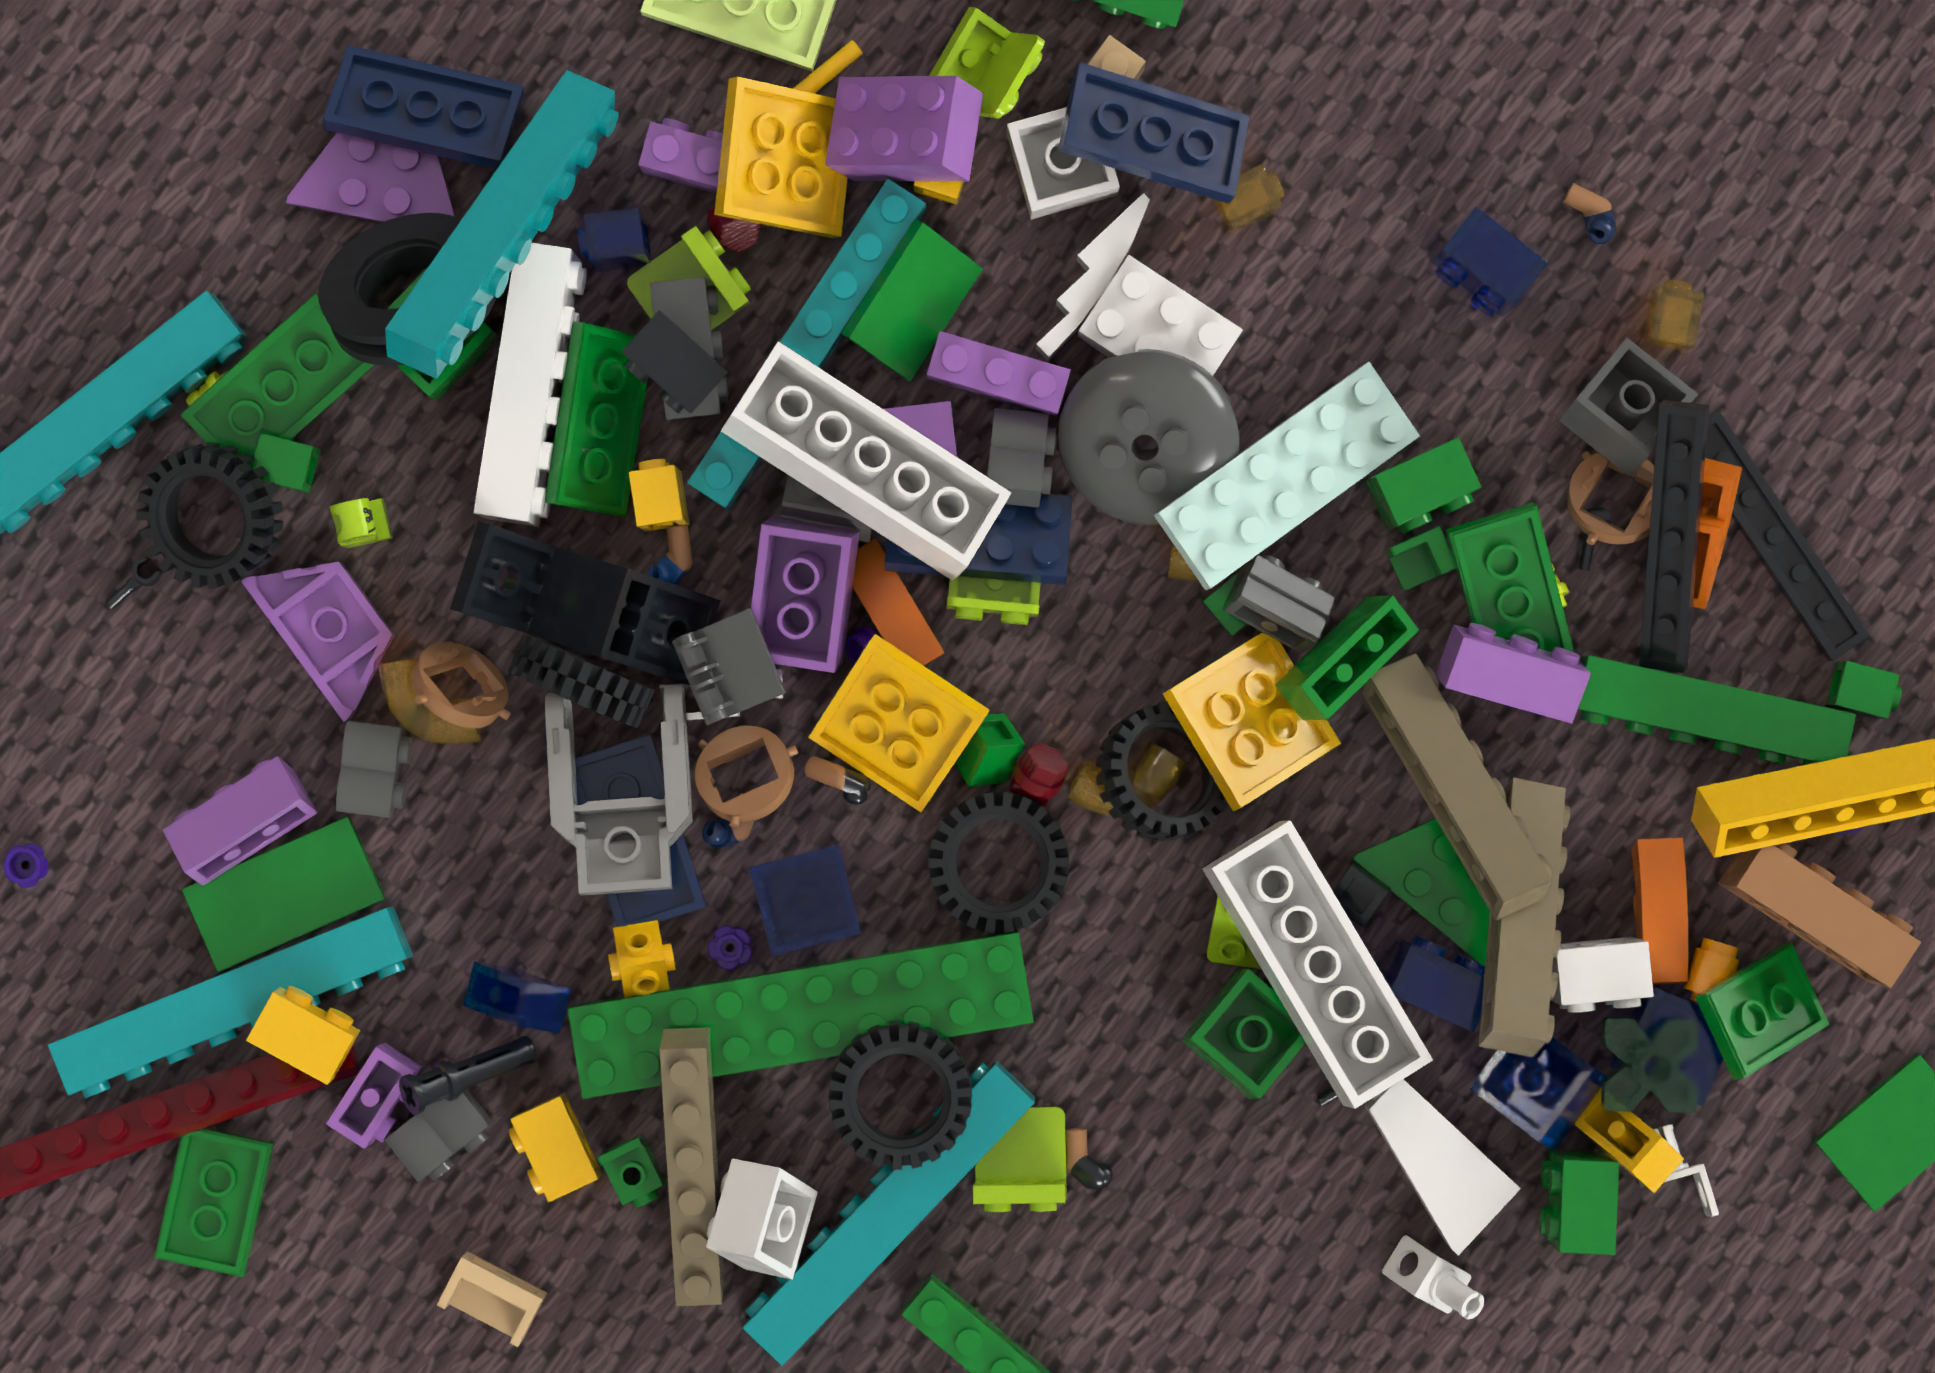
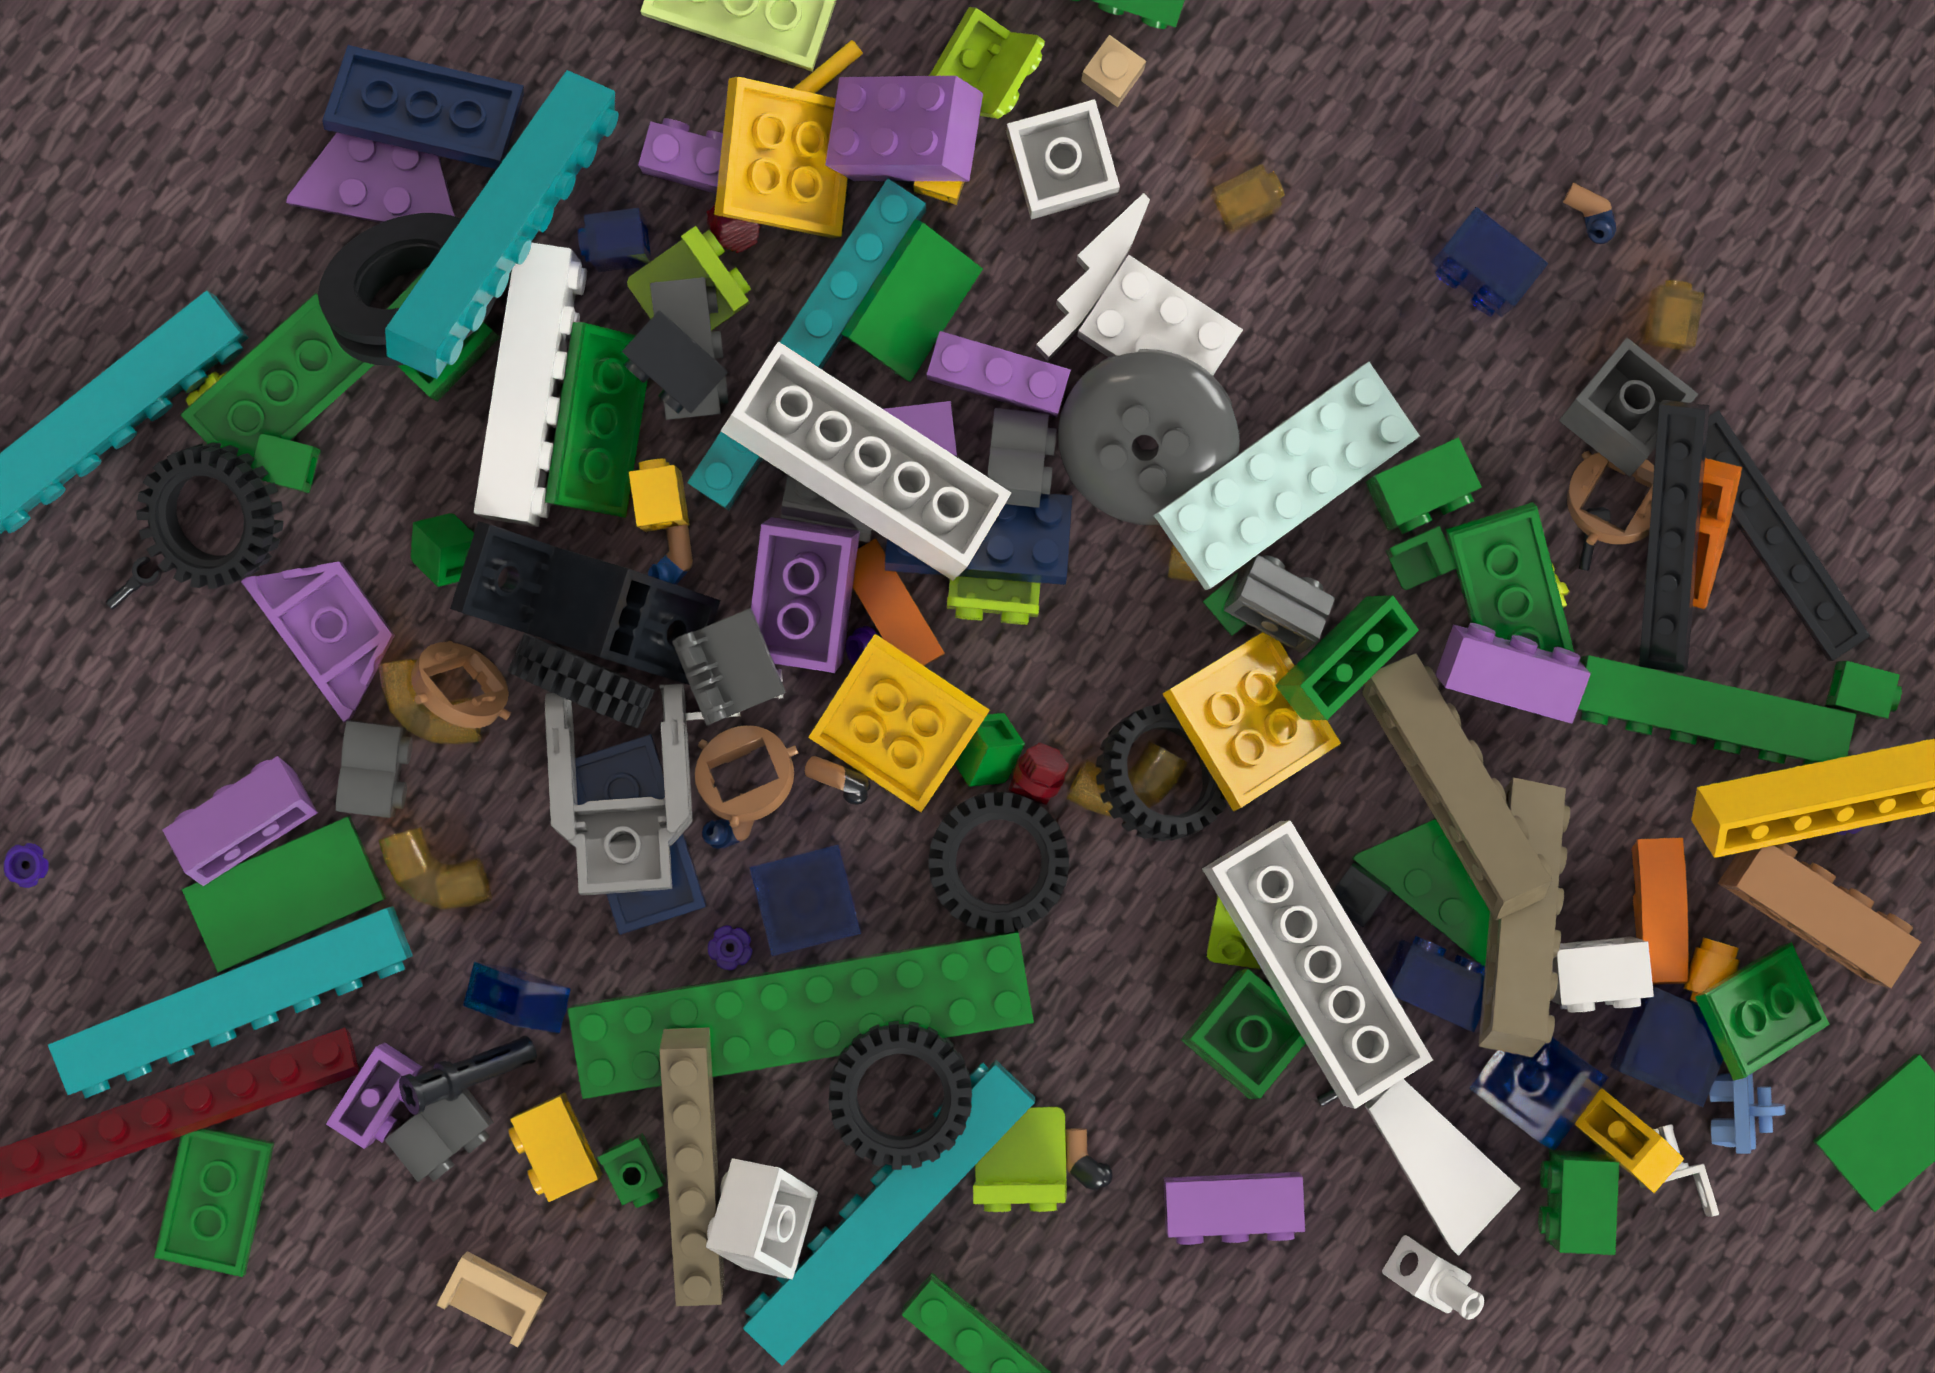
(304, 1033): yellow brick -> none
(361, 522): lime leg -> none
(430, 880): none -> clear yellow cylinder
(440, 547): none -> green panel
(642, 968): yellow brick -> none
(1154, 133): dark blue plate -> none
(1234, 1206): none -> medium lavender brick
(1668, 1046): clear green plant -> none
(1740, 1130): none -> medium blue hips

